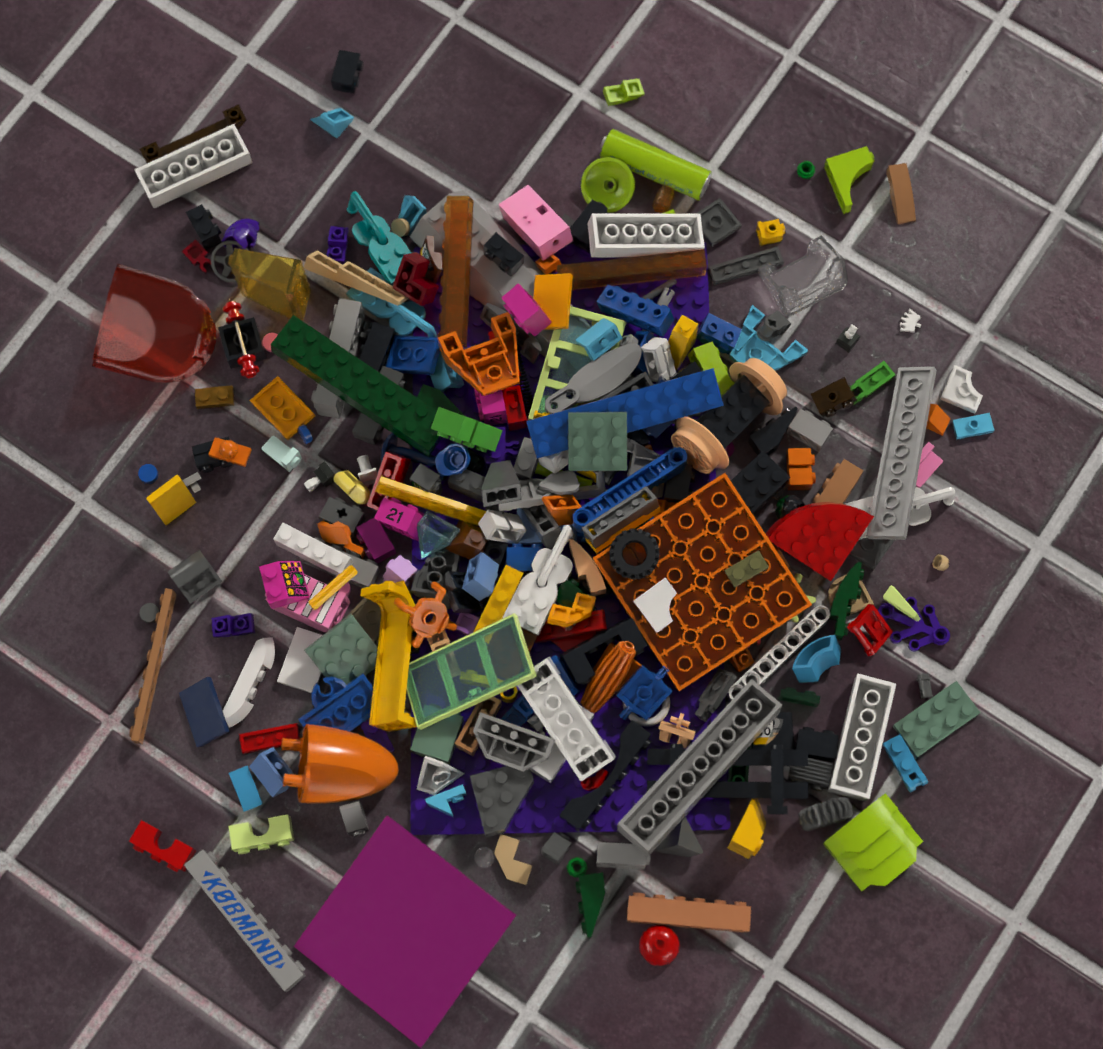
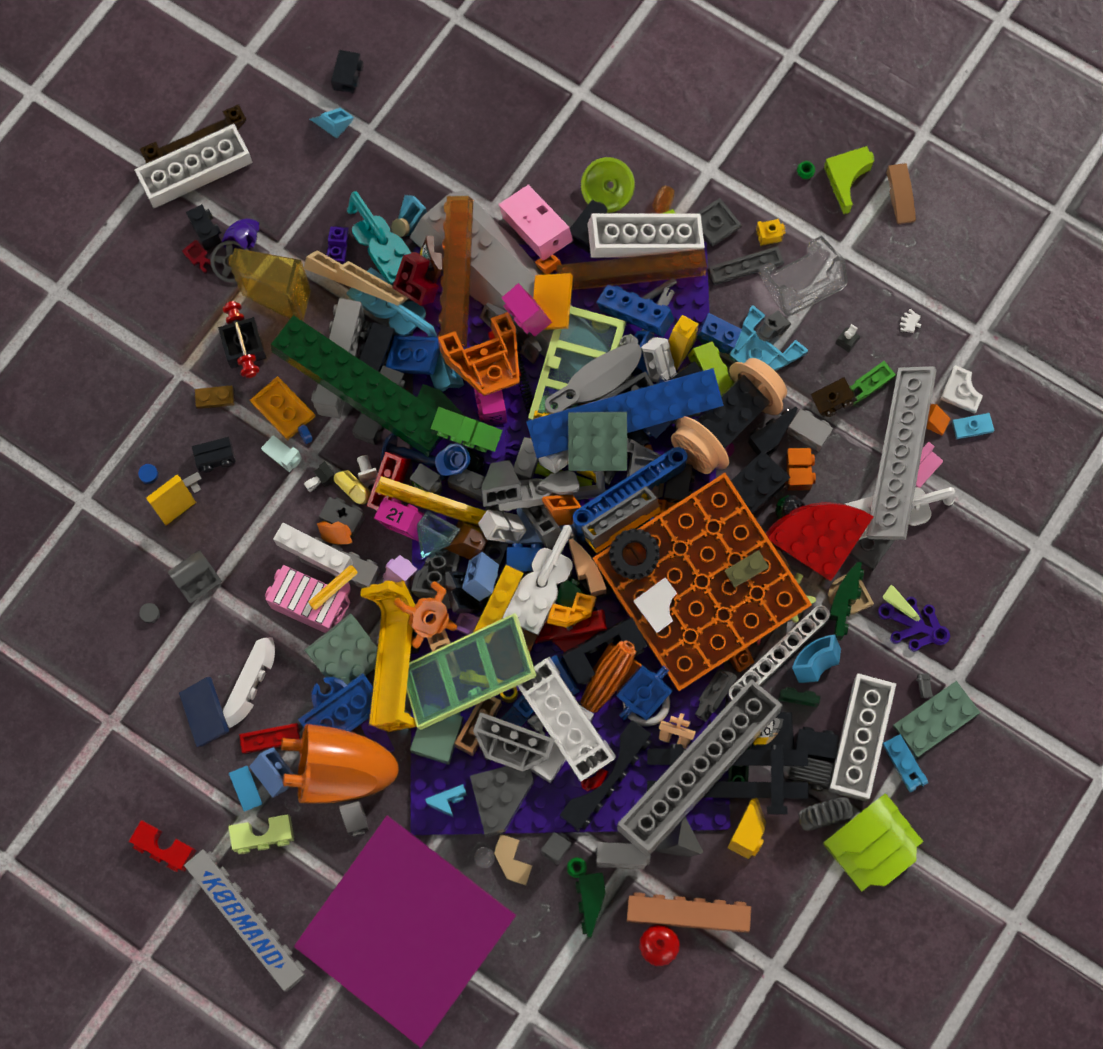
(151, 674): medium nougat plate -> none
(153, 328): clear red windscreen -> none
(230, 451): orange tile -> none
(233, 625): dark purple slope -> none
(267, 340): bright pink tile -> none
(284, 583): dark pink slope -> none
(298, 668): white tile -> none
(355, 549): orange tile -> none
(369, 617): dark tan tile -> none
(376, 541): magenta brick -> none
(436, 775): white slope -> none
(503, 254): black brick -> none
(514, 408): red panel -> none
(599, 338): medium azure panel -> none
(623, 93): lime slope -> none
(657, 164): lime piece -> none
(841, 484): medium nougat brick -> none
(874, 625): red plate -> none
(940, 562): tan hinge -> none

